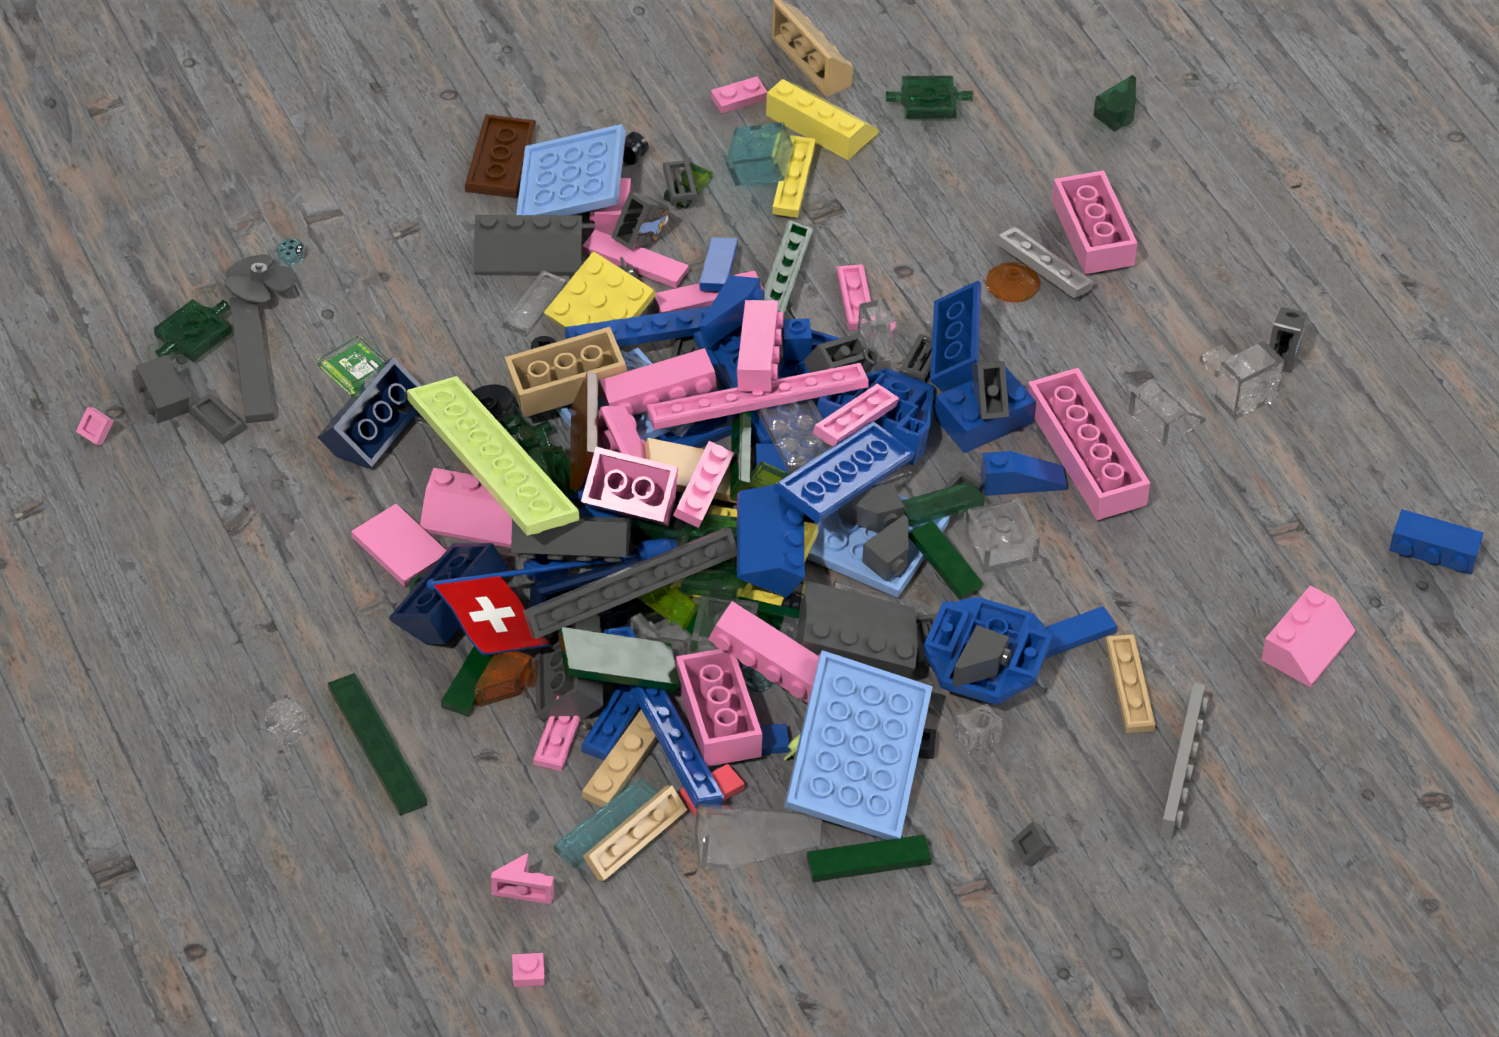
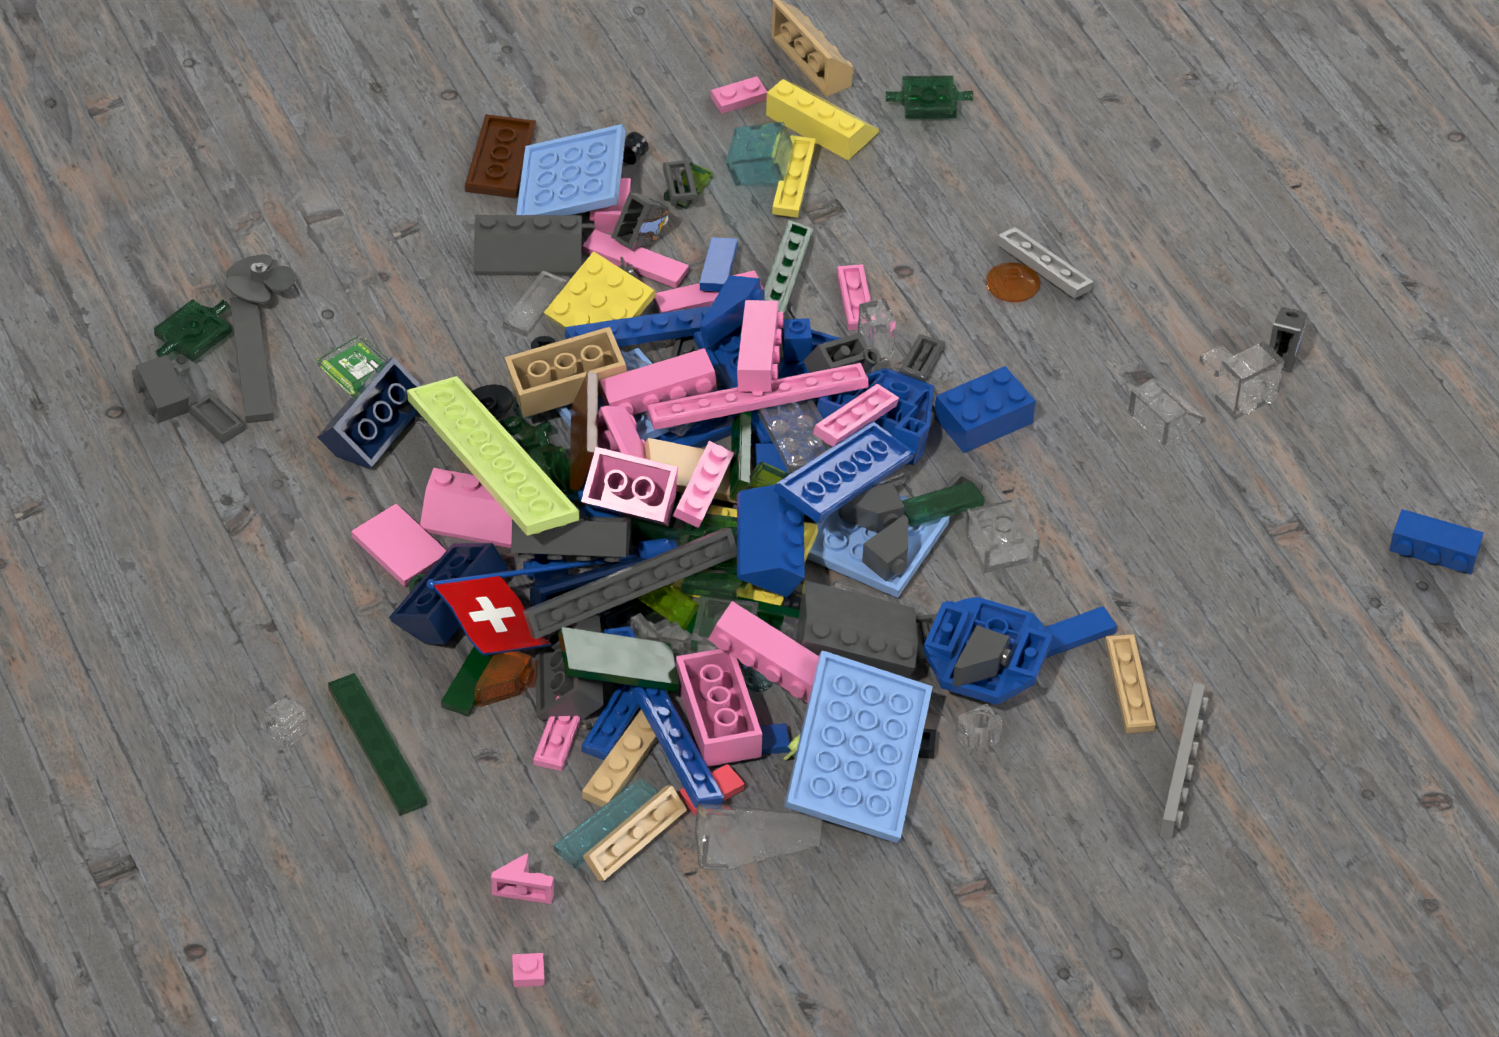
(94, 425): bright pink plate -> none
(291, 251): clear light blue tile -> none
(868, 858): dark green tile -> none
(946, 560): dark green tile -> none
(955, 337): blue slope -> none
(990, 389): dark grey slope -> none
(1017, 473): blue slope -> none
(1031, 843): dark grey plate -> none
(1088, 444): bright pink brick -> none
(1094, 222): bright pink brick -> none
(1117, 104): clear green slope -> none
(1308, 637): bright pink slope -> none

